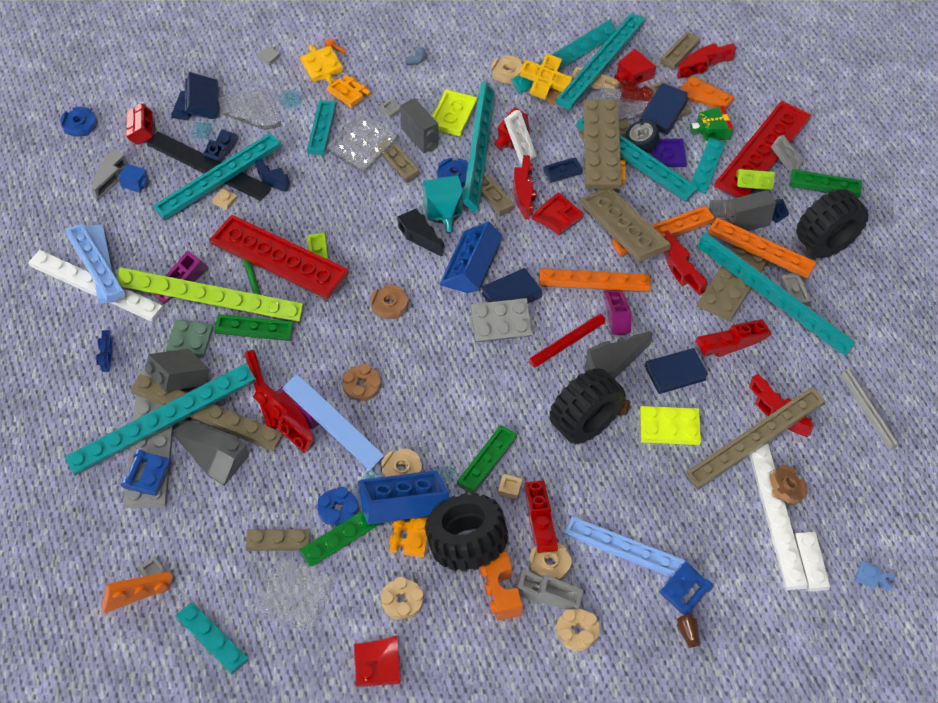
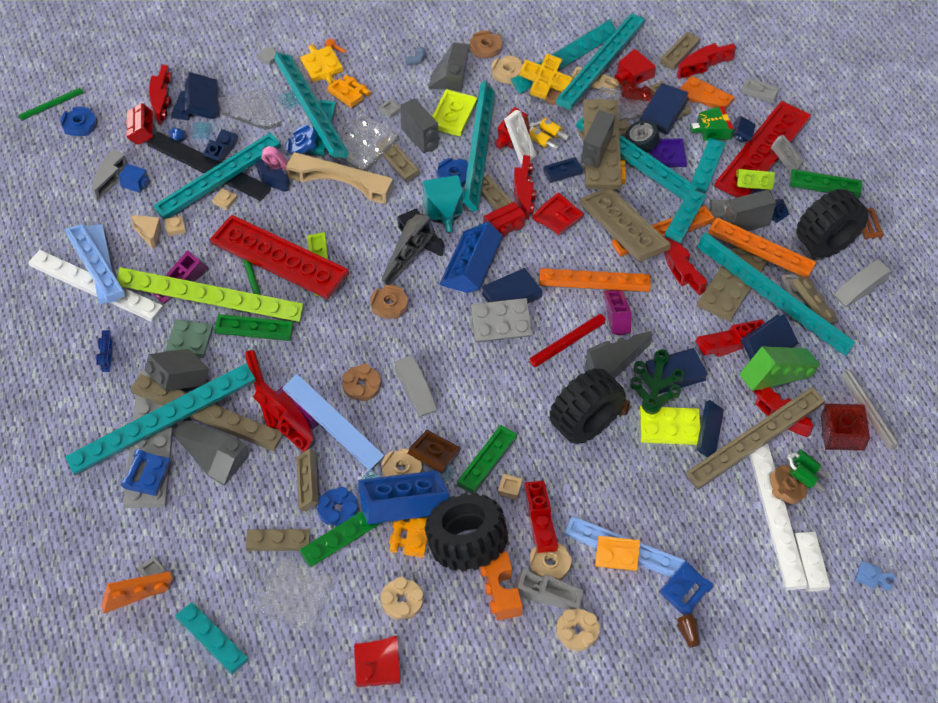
(50, 104): none -> green bar
(148, 228): none -> tan slope
(159, 93): none -> red slope
(175, 225): none -> tan plate
(177, 133): none -> blue plate
(274, 158): none -> bright pink plate
(303, 140): none -> blue plate
(307, 168): none -> tan arch
(307, 480): none -> dark tan plate
(311, 105): none -> teal plate
(413, 239): none -> dark grey wedge
(415, 386): none -> light grey slope
(434, 450): none -> reddish brown plate
(451, 69): none -> dark grey wedge
(493, 46): none -> medium nougat plate
(506, 218): none -> red brick
(544, 139): none -> yellow piece
(598, 138): none -> dark grey brick
(617, 553): none -> light orange plate
(656, 383): none -> dark green plant
(685, 216): none -> teal plate
(710, 428): none -> dark blue tile
(743, 130): none -> dark blue slope
(760, 90): none -> light grey plate
(772, 333): none -> dark blue piece
(778, 366): none -> bright green wedge
(805, 470): none -> green piece
(814, 299): none -> dark tan plate
(845, 427): none -> clear red brick
(862, 283): none -> light grey slope
(871, 234): none -> dark orange tile

